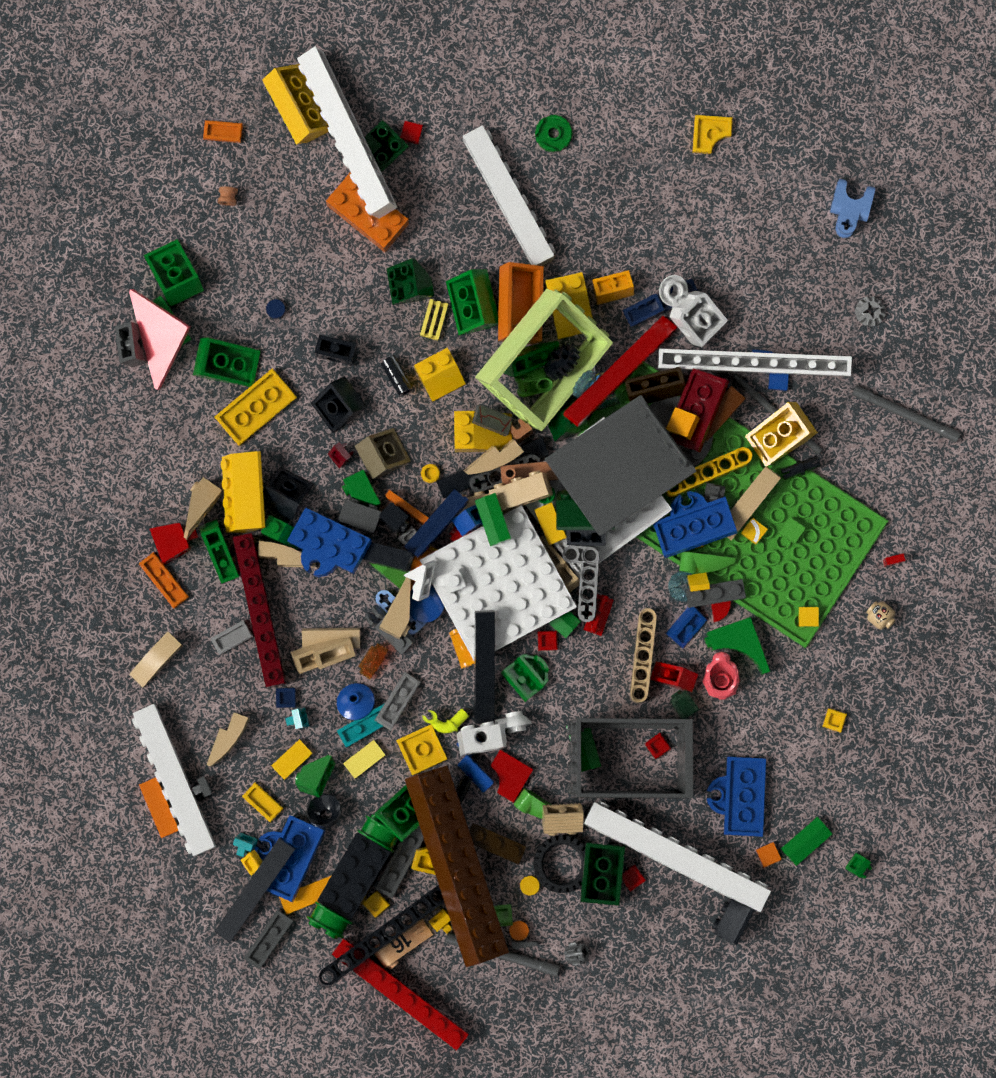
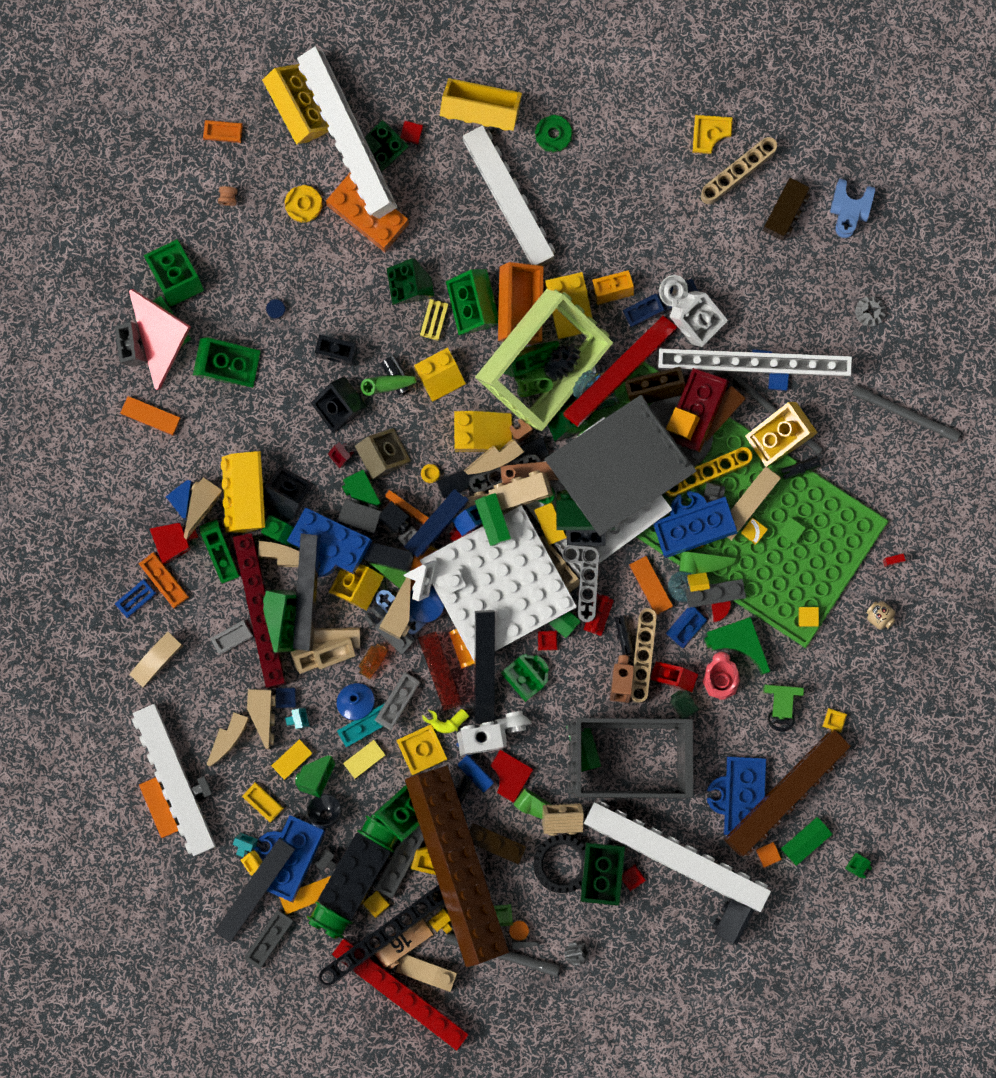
(141, 603): none -> blue tile
(150, 415): none -> orange tile
(181, 498): none -> blue slope
(255, 407): yellow tile -> none
(260, 709): none -> tan slope
(280, 618): none -> green slope
(303, 203): none -> yellow tile
(306, 591): none -> black tile
(324, 860): none -> dark grey tile
(358, 587): none -> yellow slope
(386, 384): none -> bright green piece
(426, 972): none -> tan slope
(440, 671): none -> clear red brick
(480, 104): none -> yellow piece
(492, 420): dark grey tile -> none
(529, 885): yellow tile -> none
(621, 686): none -> nougat torso
(624, 635): none -> black pin
(650, 585): none -> orange tile
(657, 746): red tile -> none
(743, 163): none -> tan beam
(782, 705): none -> bright green piece
(787, 209): none -> dark brown brick
(787, 793): none -> reddish brown brick

